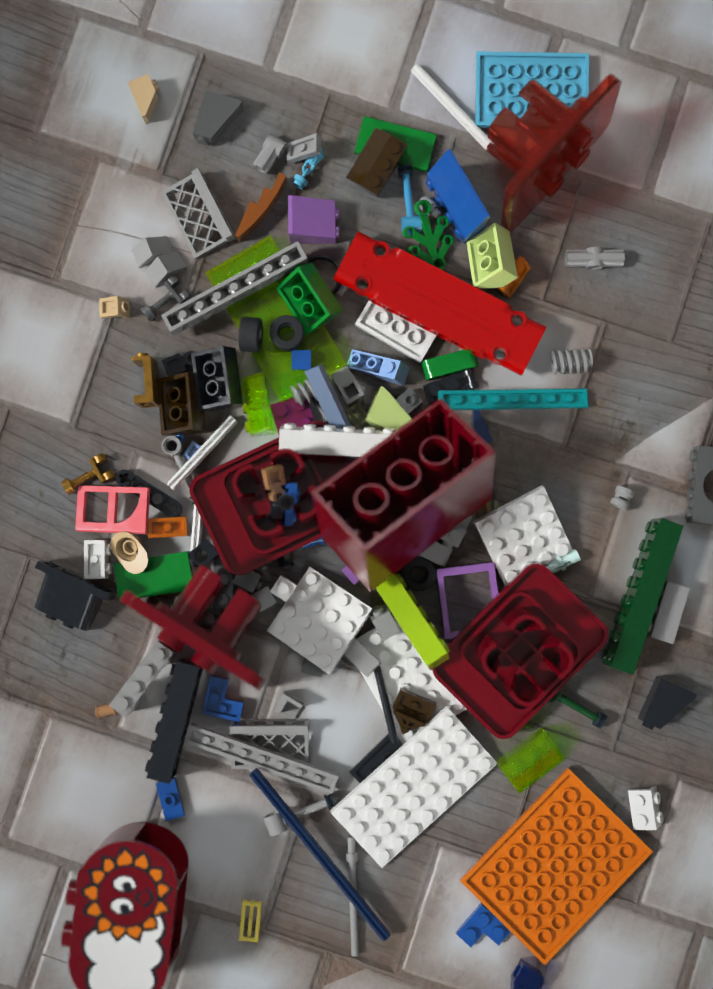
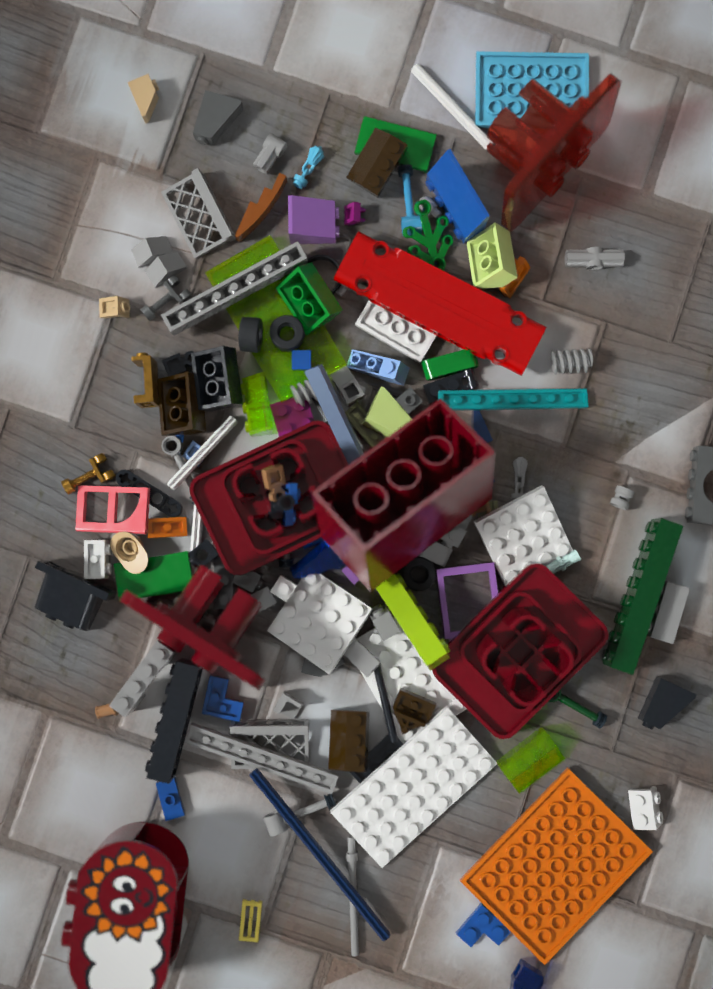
(304, 148): light grey plate -> none
(317, 561): none -> clear blue slope
(330, 439): white brick -> none
(349, 741): none -> dark brown slope
(352, 214): none -> magenta tile
(520, 466): none -> light grey piece

